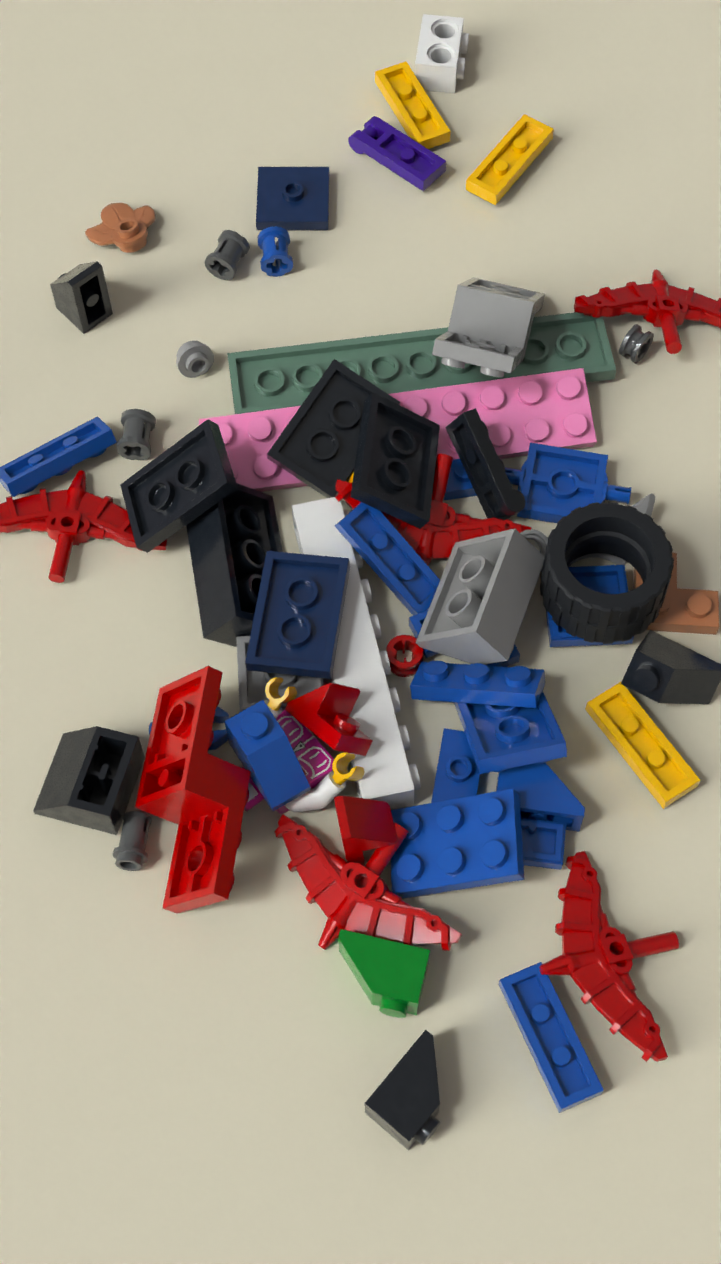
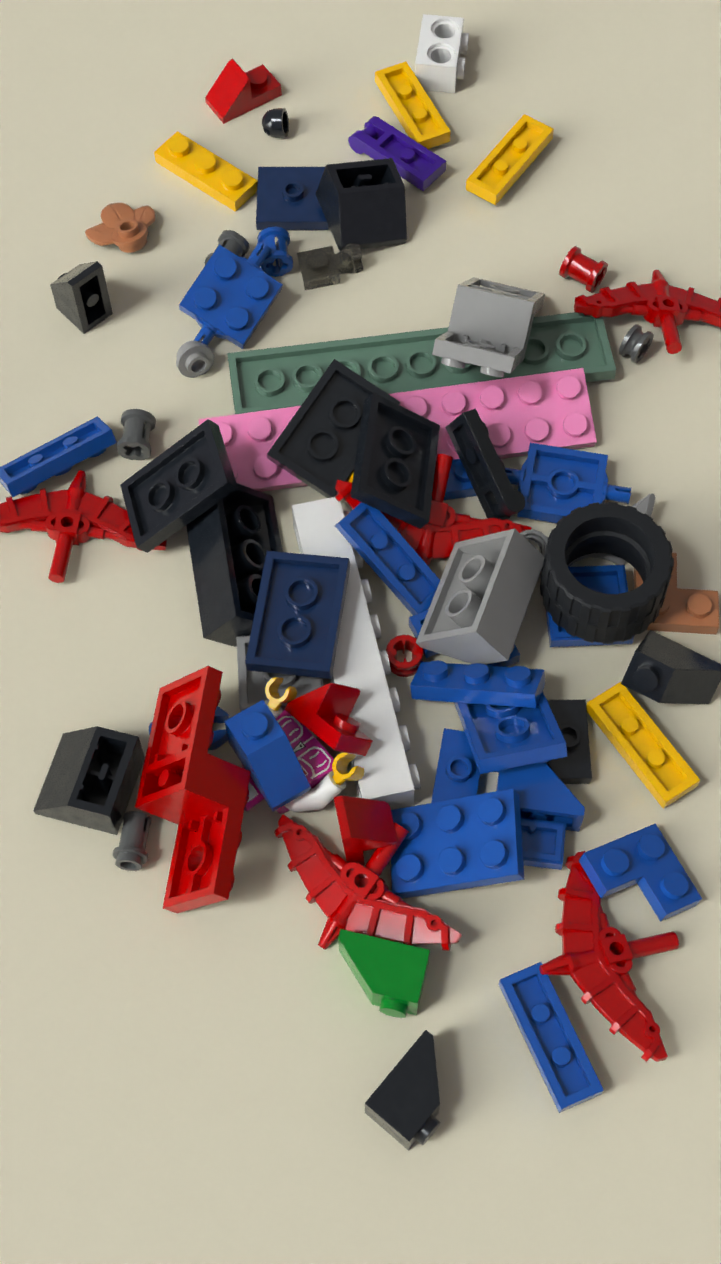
(206, 171): none -> yellow plate
(231, 296): none -> blue plate
(241, 92): none -> red slope
(276, 123): none -> black hinge
(323, 267): none -> clear smoke plate
(364, 203): none -> black slope
(572, 721): none -> black plate
(583, 269): none -> red bush
(646, 861): none -> blue plate

